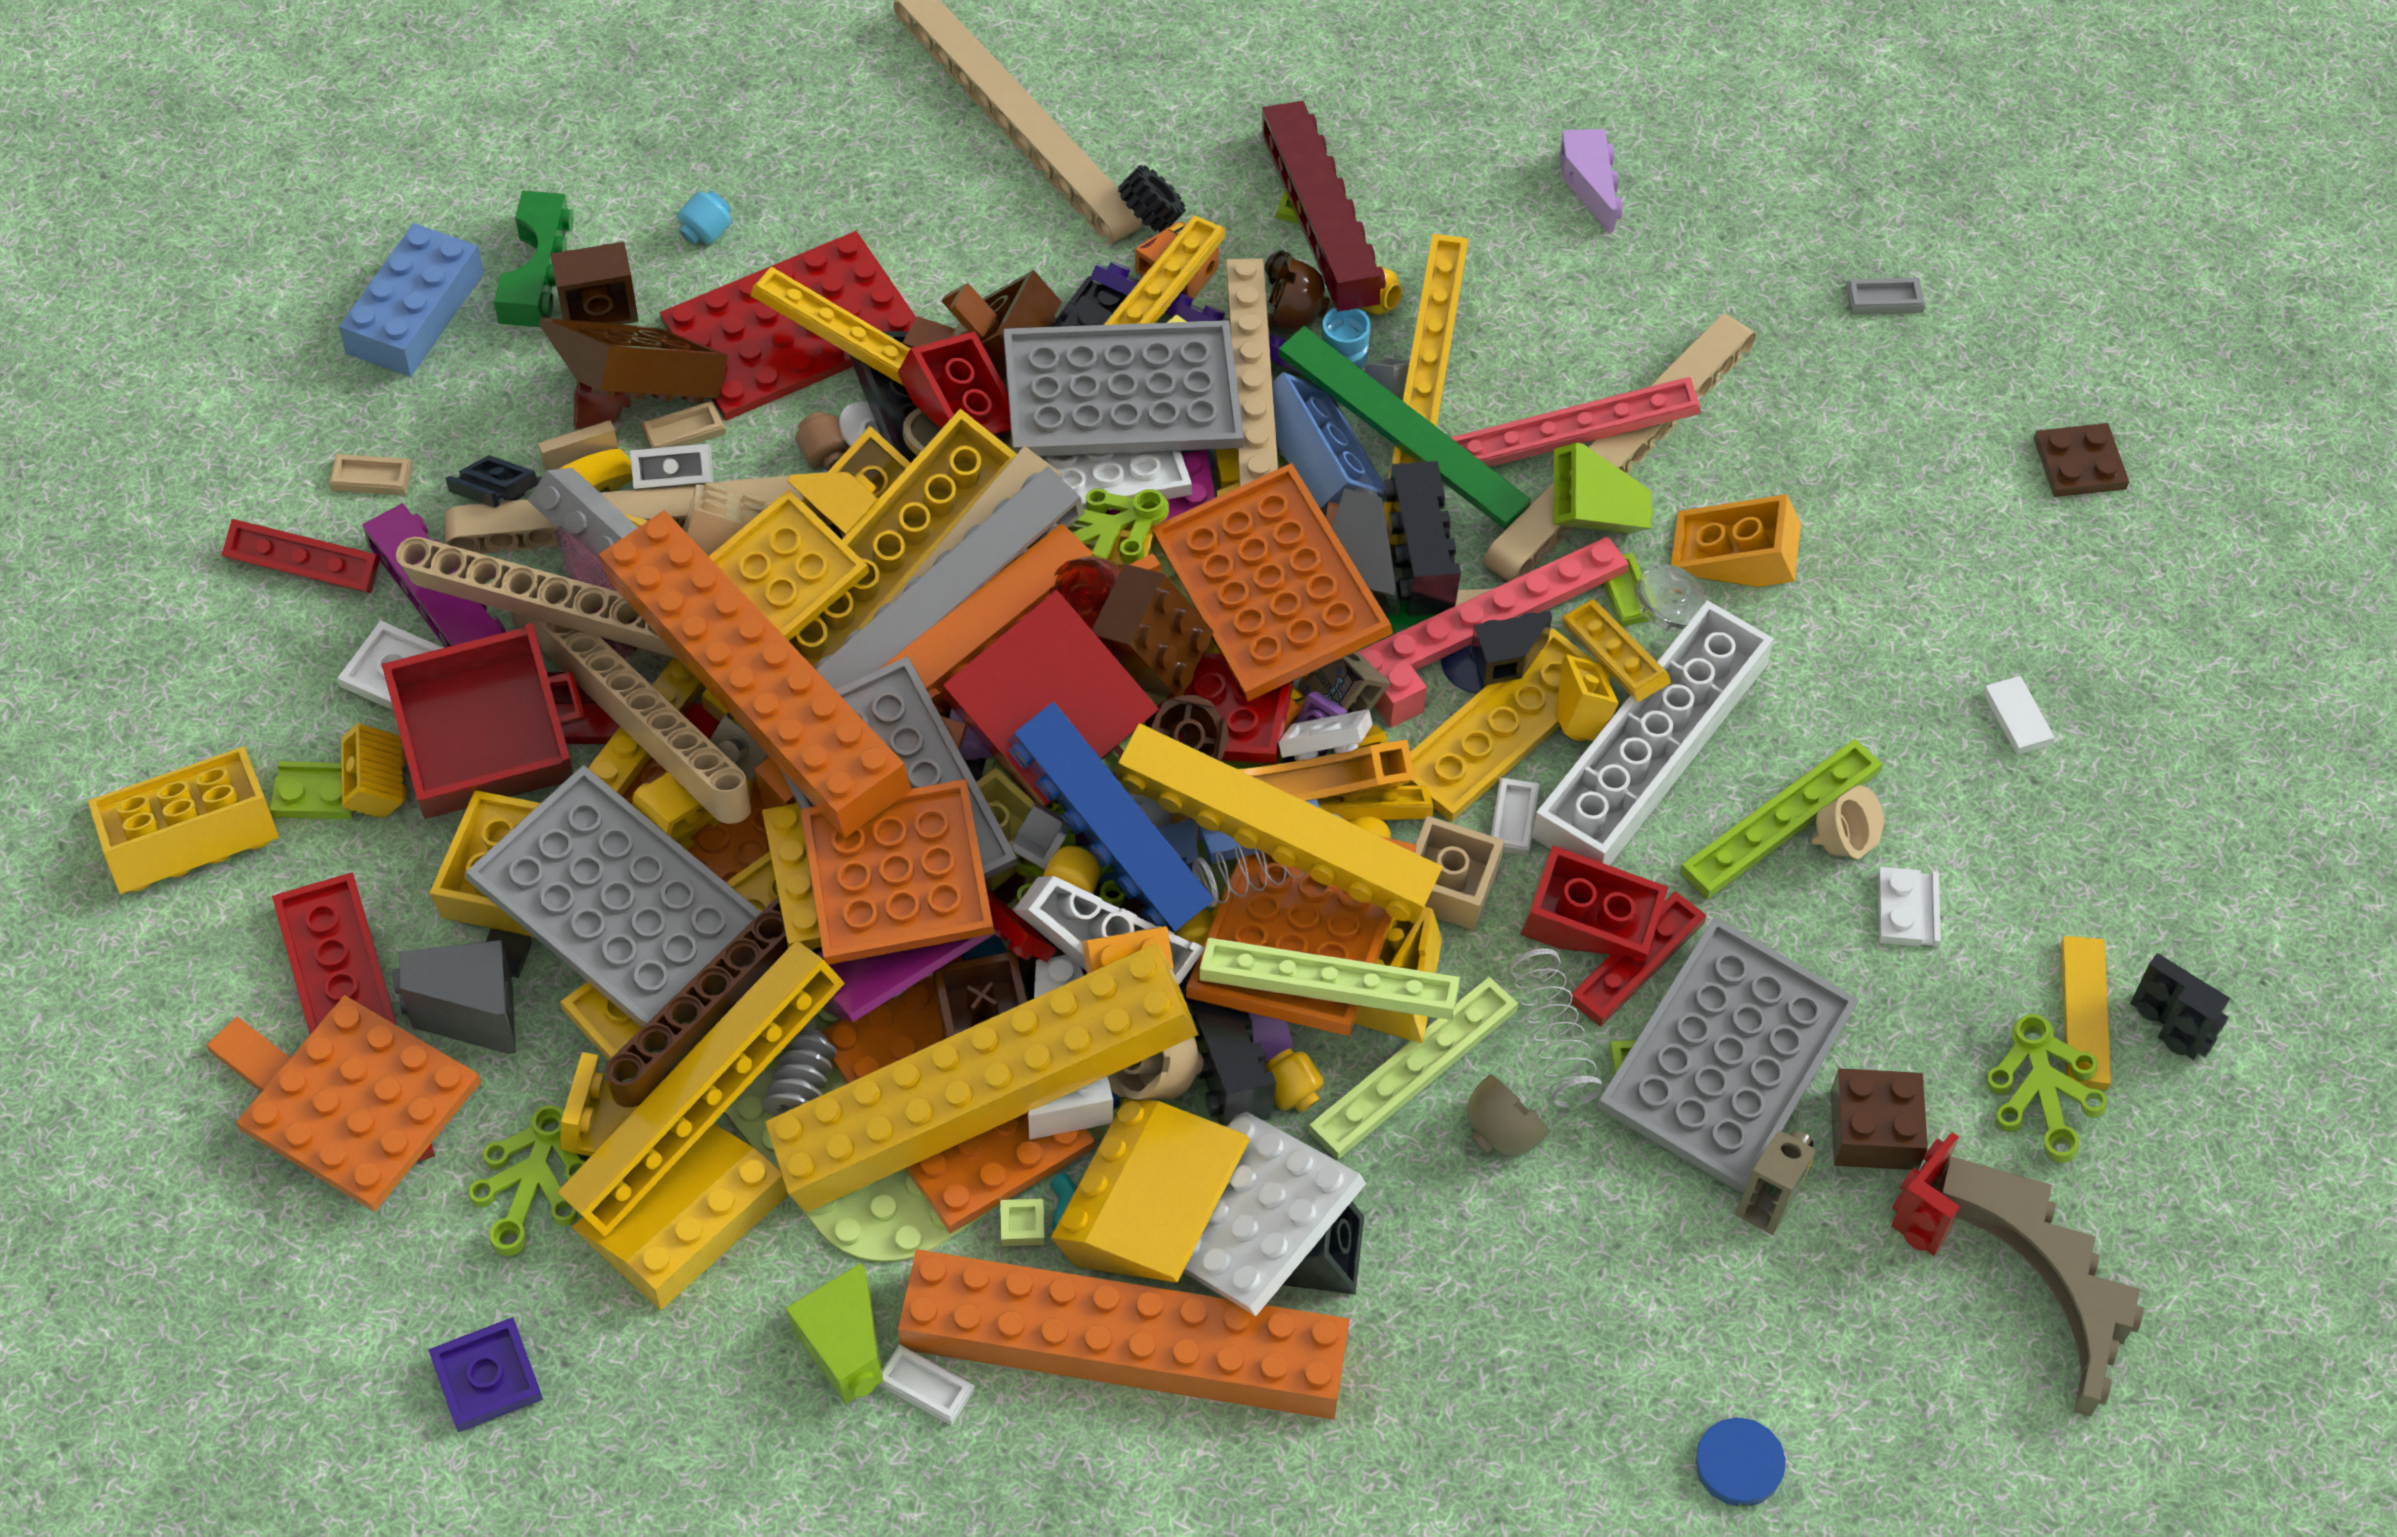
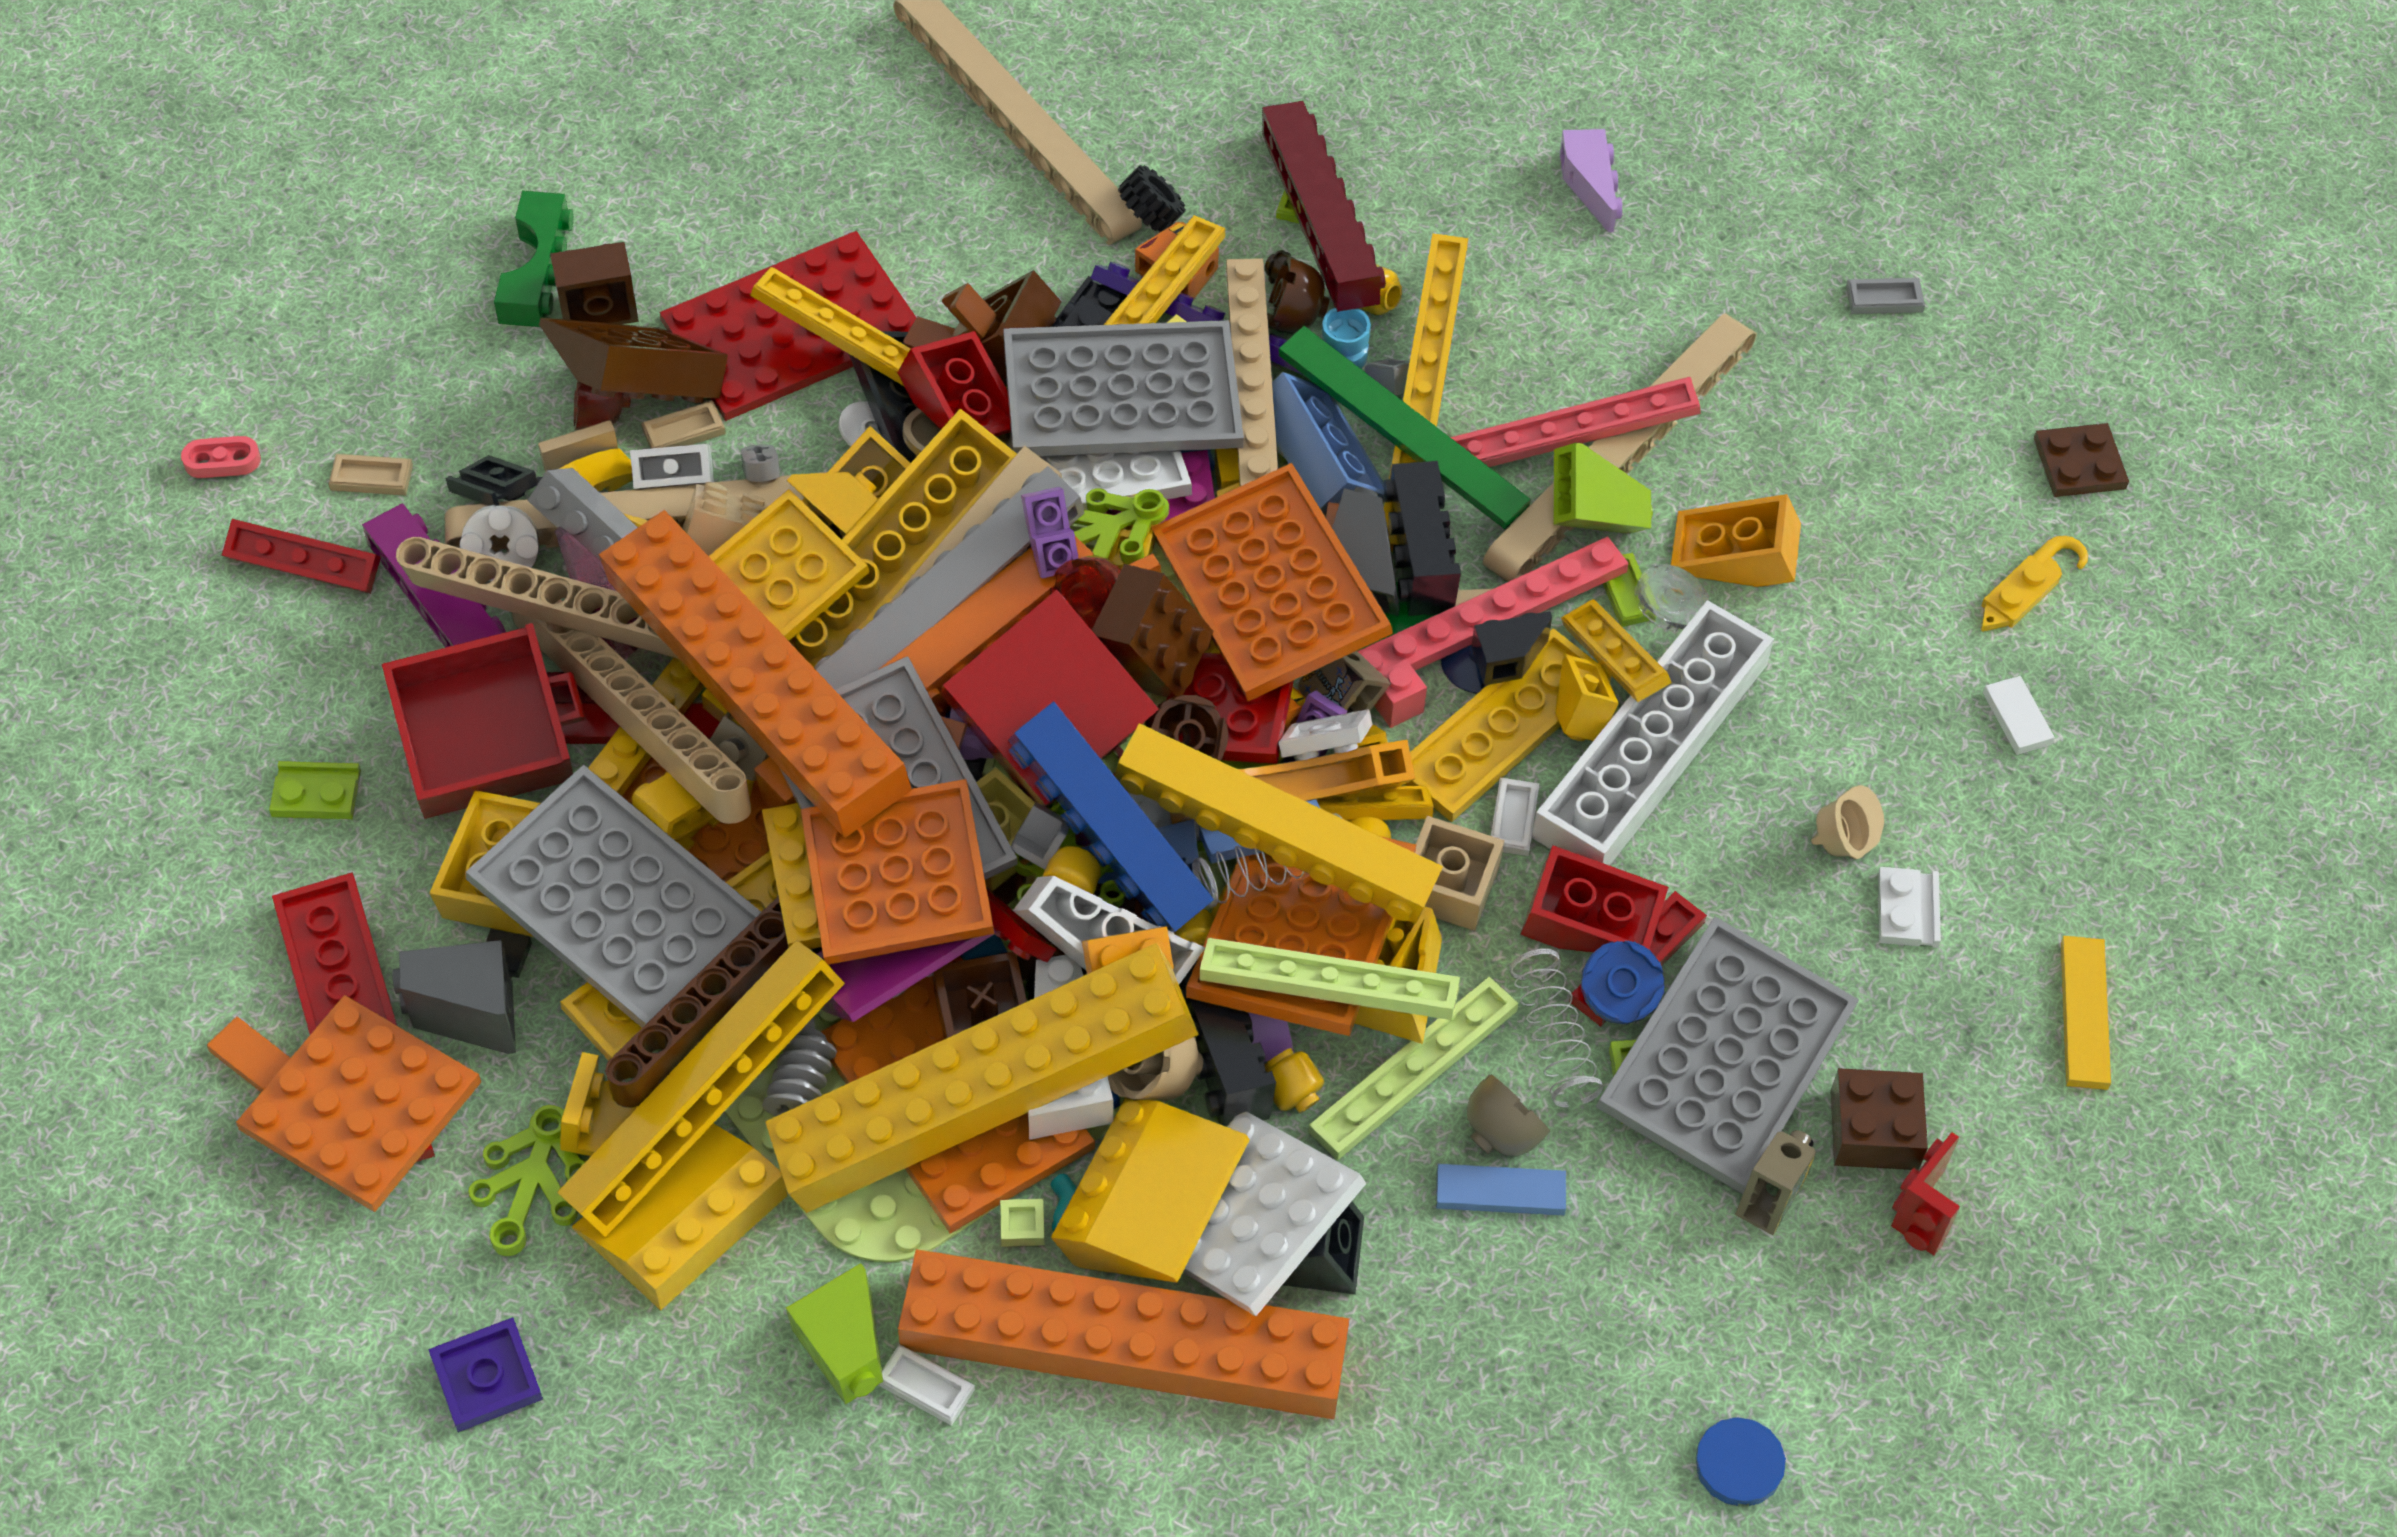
(182, 820): yellow slope -> none
(221, 457): none -> coral plate
(372, 771): yellow brick -> none
(384, 644): white plate -> none
(411, 299): medium blue brick -> none
(502, 521): none -> white plate
(704, 218): medium azure head -> none
(760, 462): none -> light grey beam
(821, 440): medium nougat head -> none
(1049, 529): none -> medium lavender slope
(1501, 1189): none -> medium blue tile
(1622, 982): none -> blue tile
(1779, 819): lime plate -> none
(2021, 1216): dark tan arch -> none
(2028, 584): none -> yellow plate
(2045, 1081): lime plant -> none
(2184, 1006): black plate -> none

